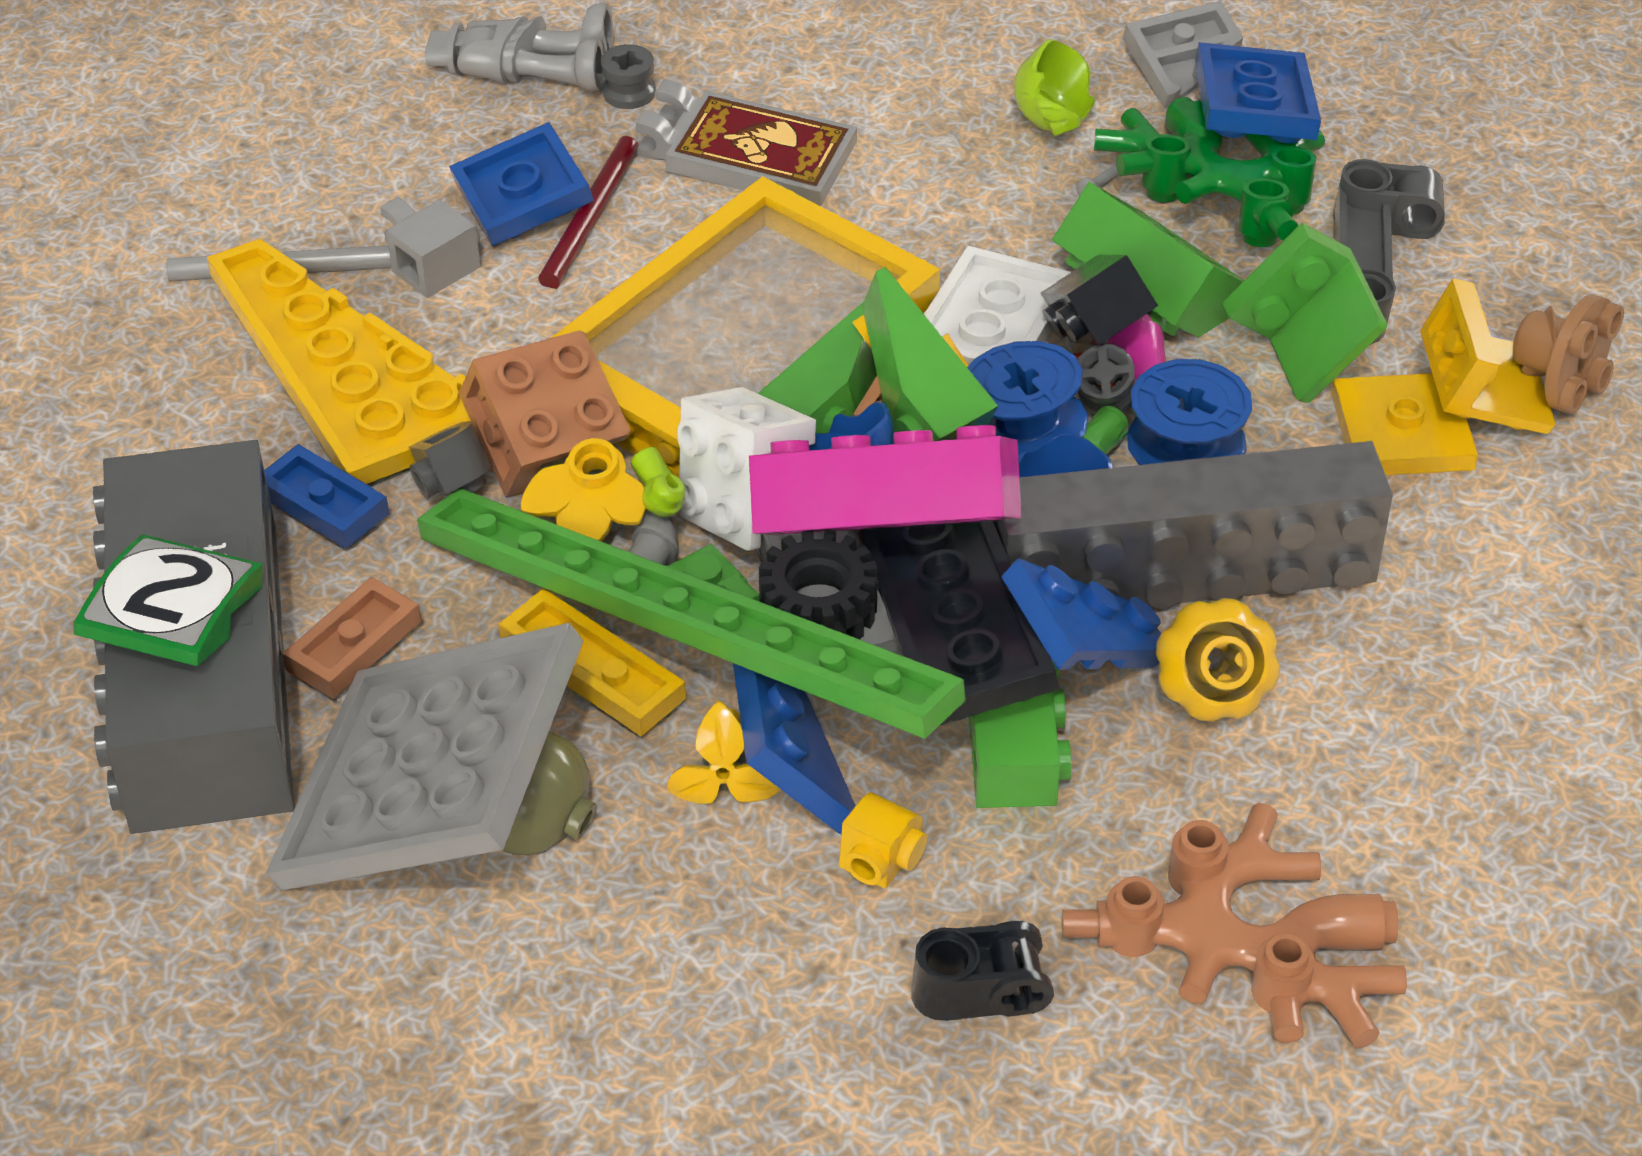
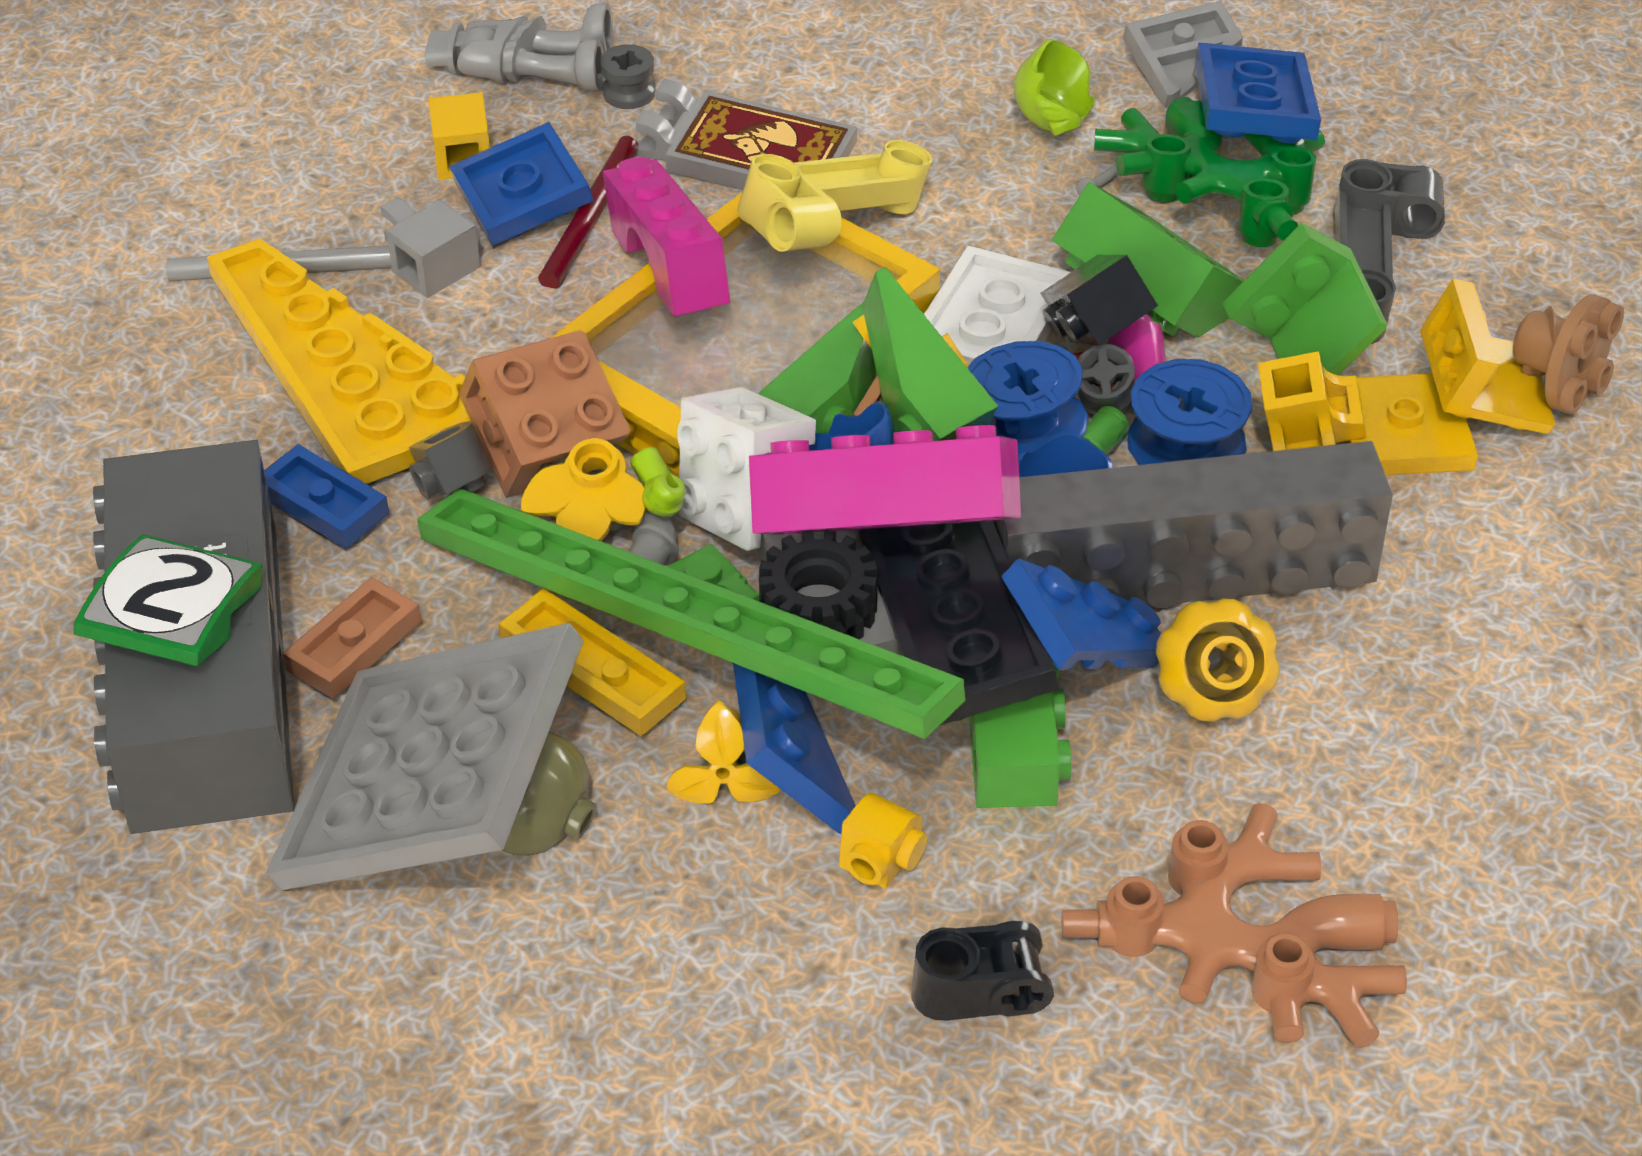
(457, 129): none -> yellow brick
(681, 244): none -> dark pink arch
(802, 201): none -> light yellow piece
(1309, 404): none -> yellow brick

